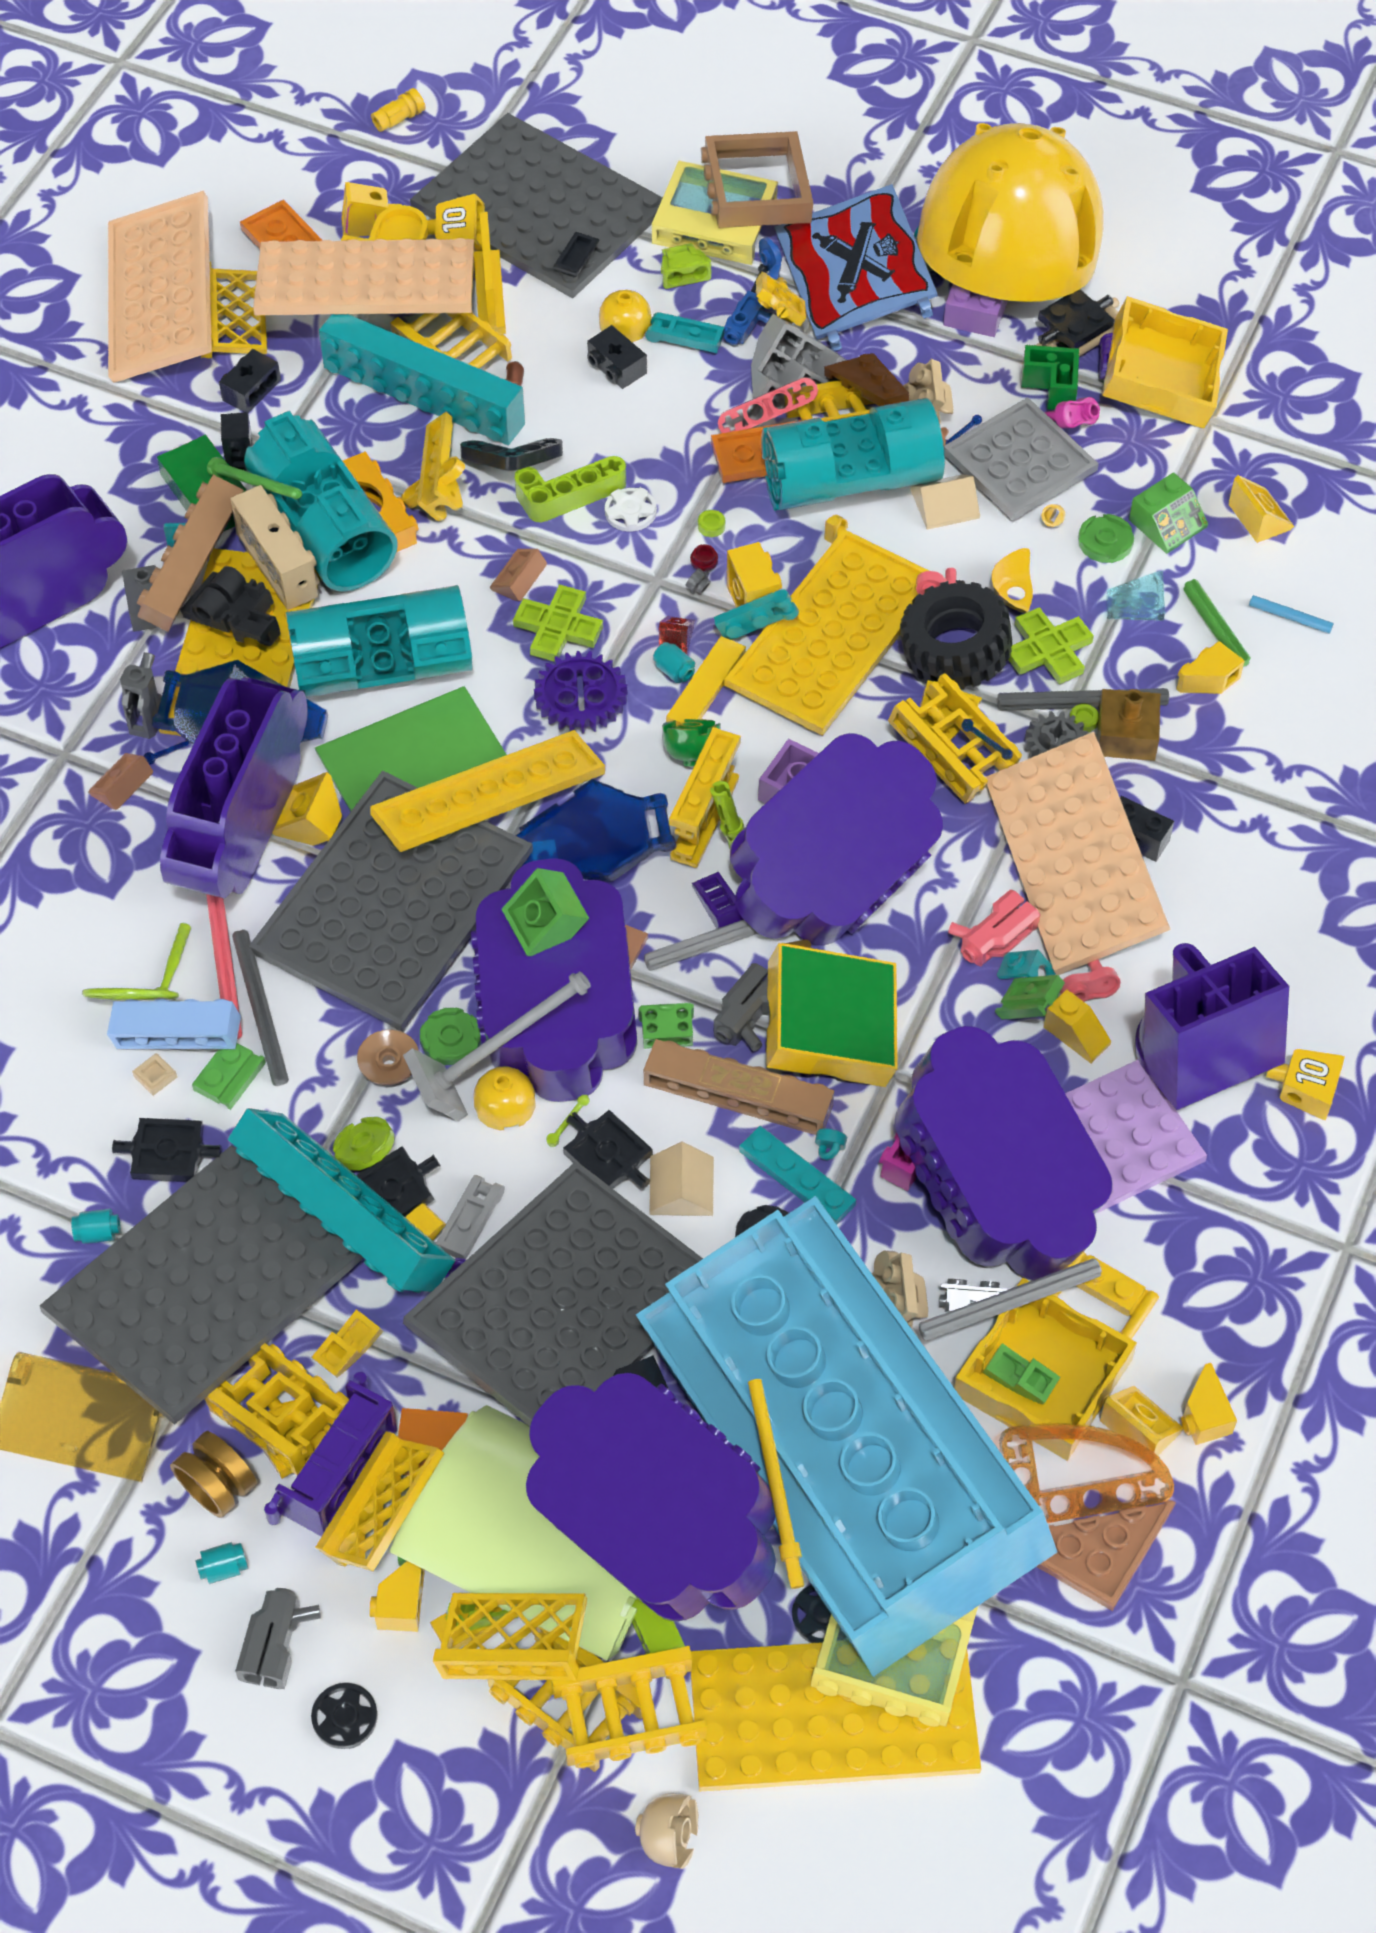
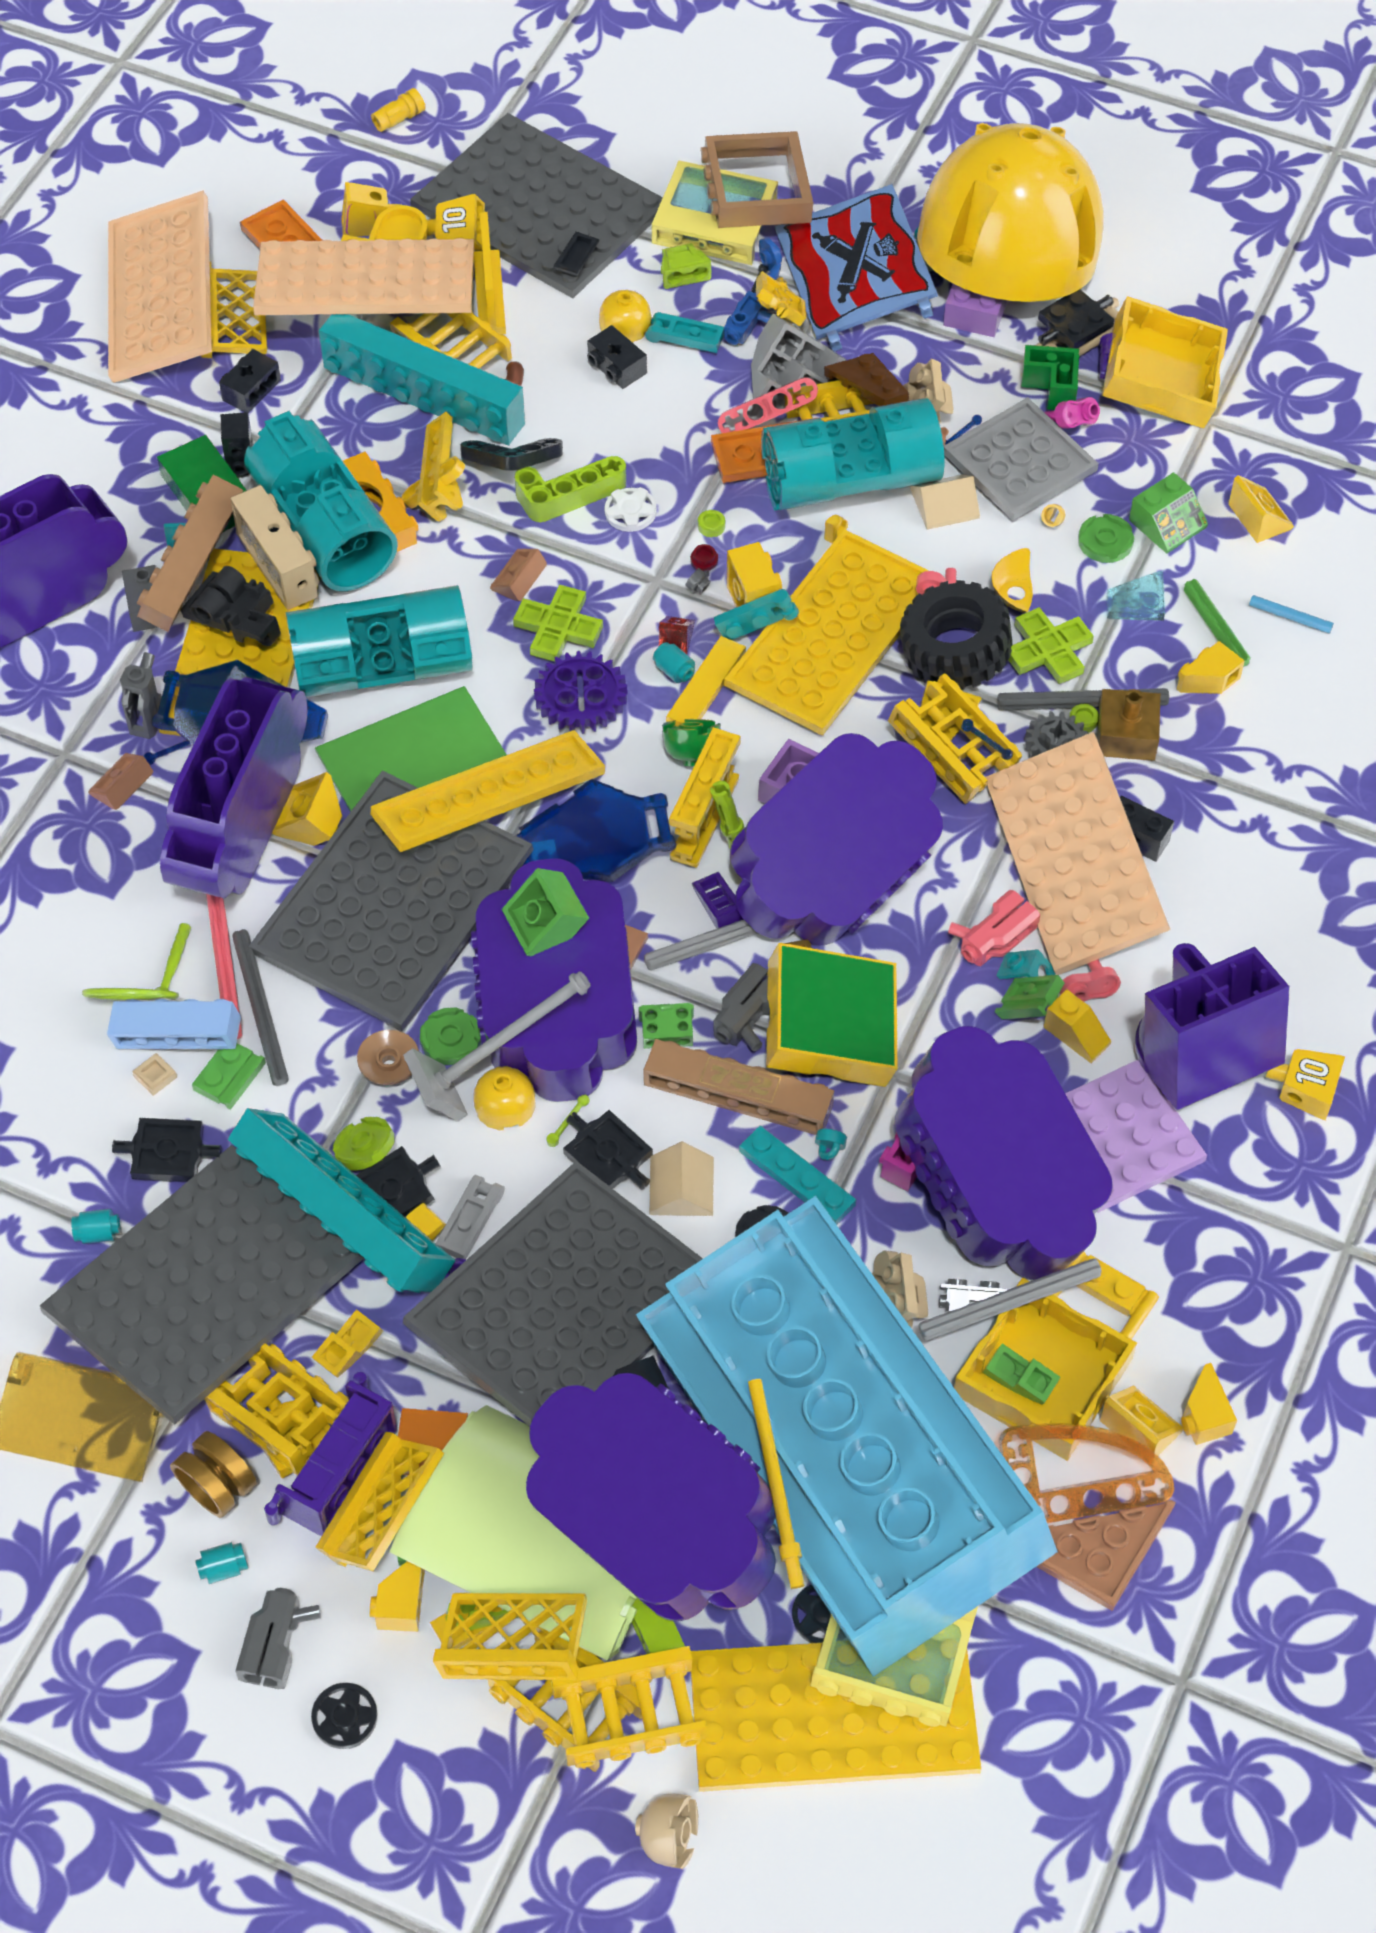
(219, 468): bright green bar -> none

